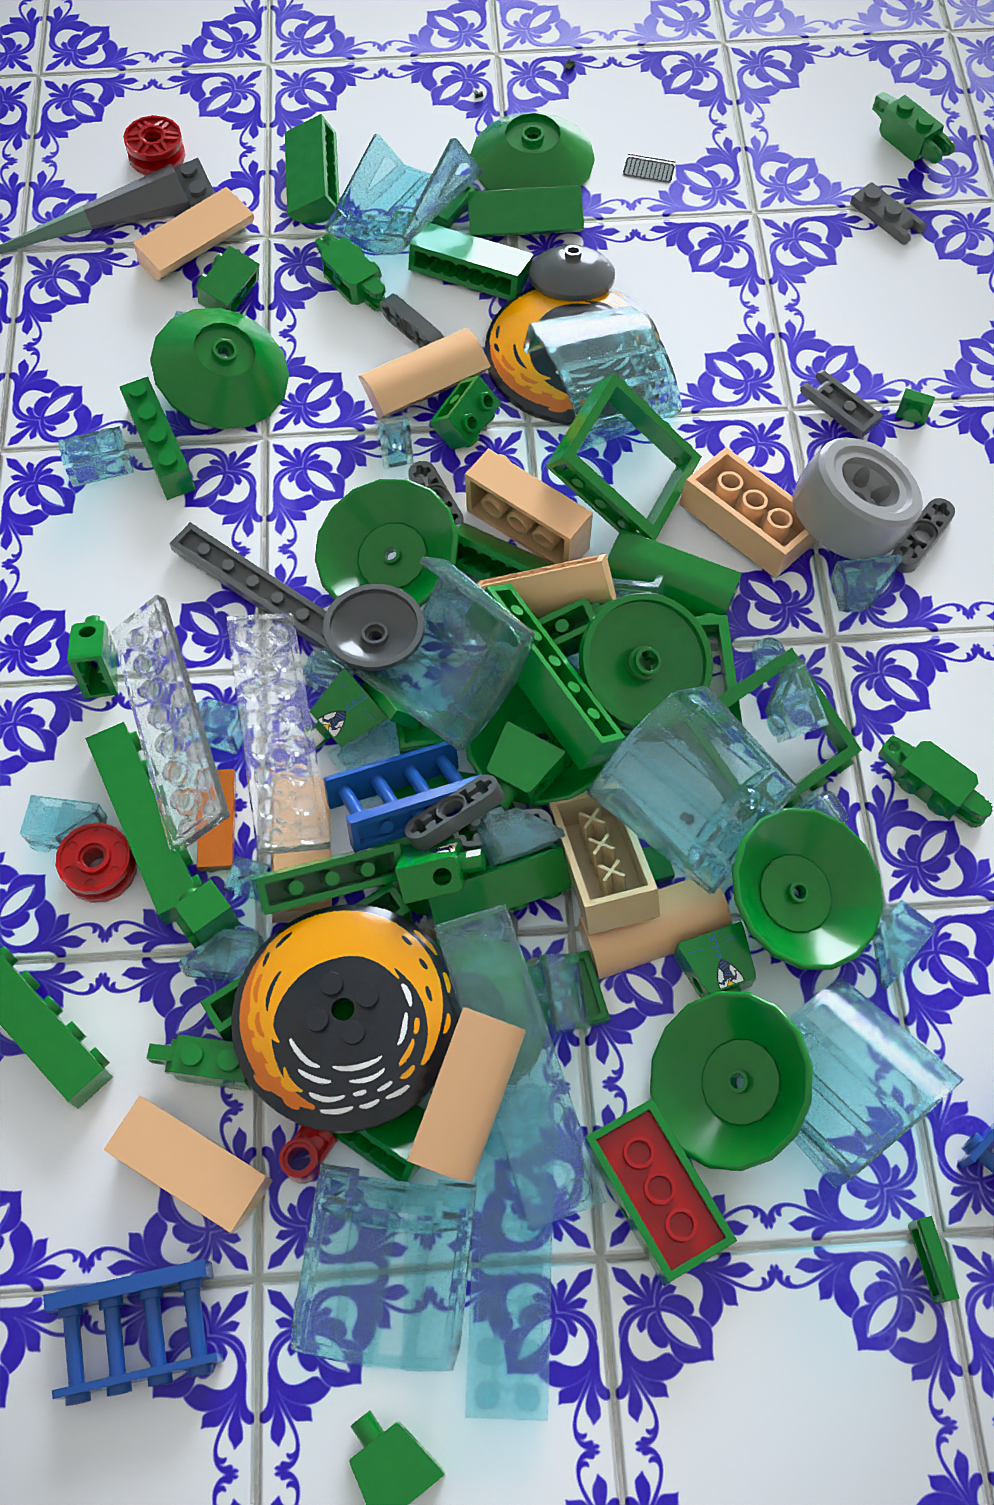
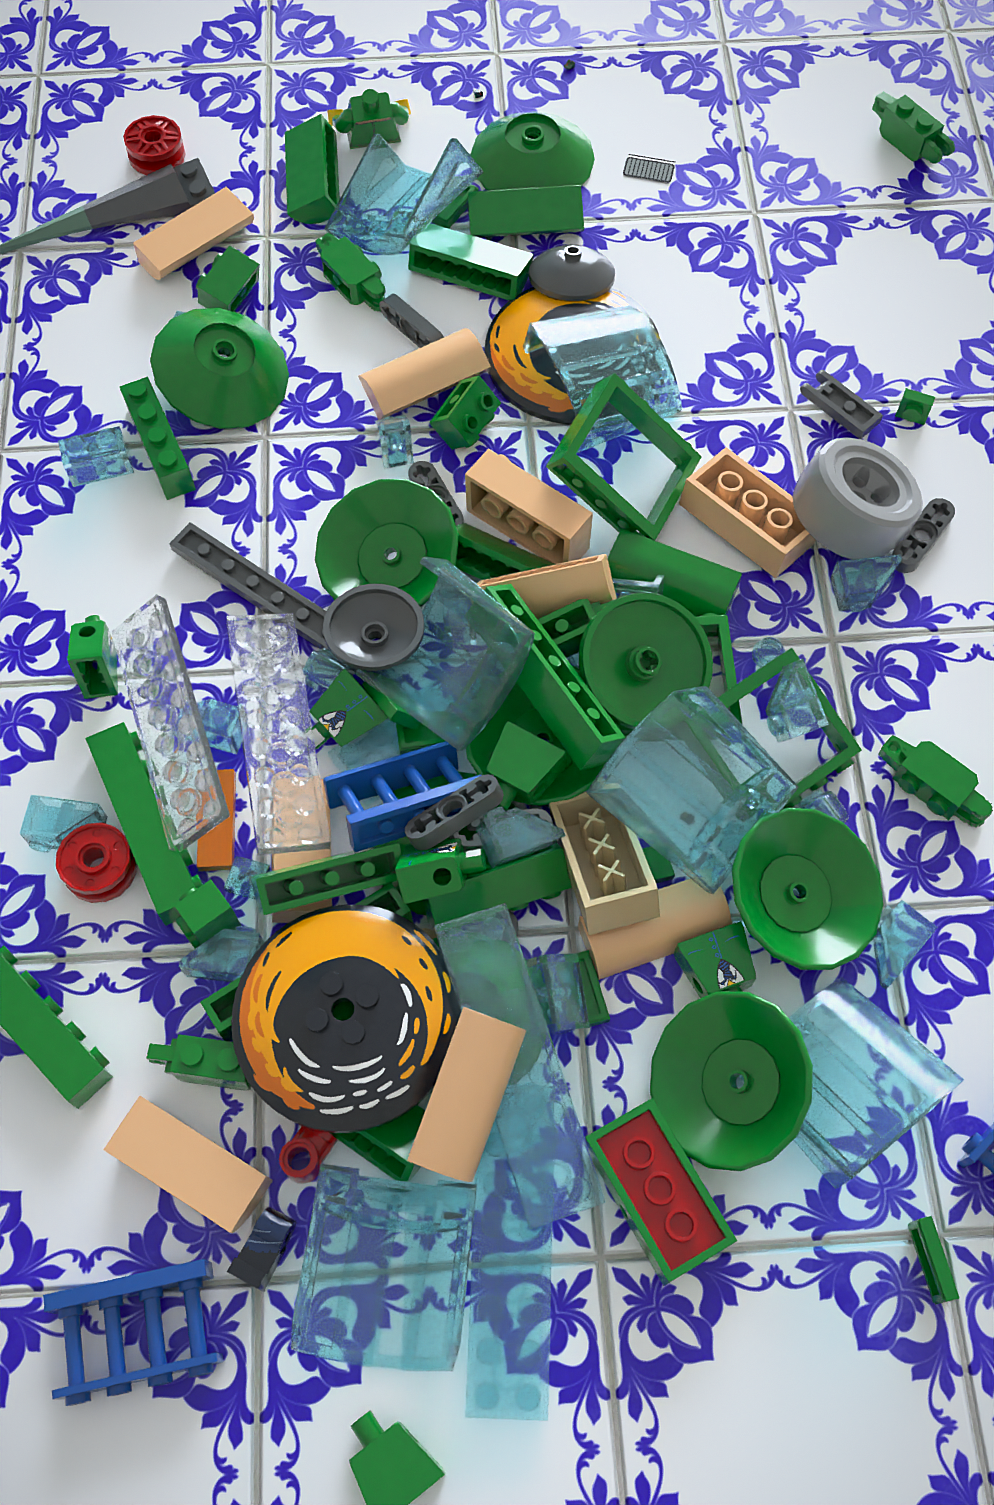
(263, 1249): none -> leg
(370, 115): none -> green torso
(887, 212): dark grey hinge -> none

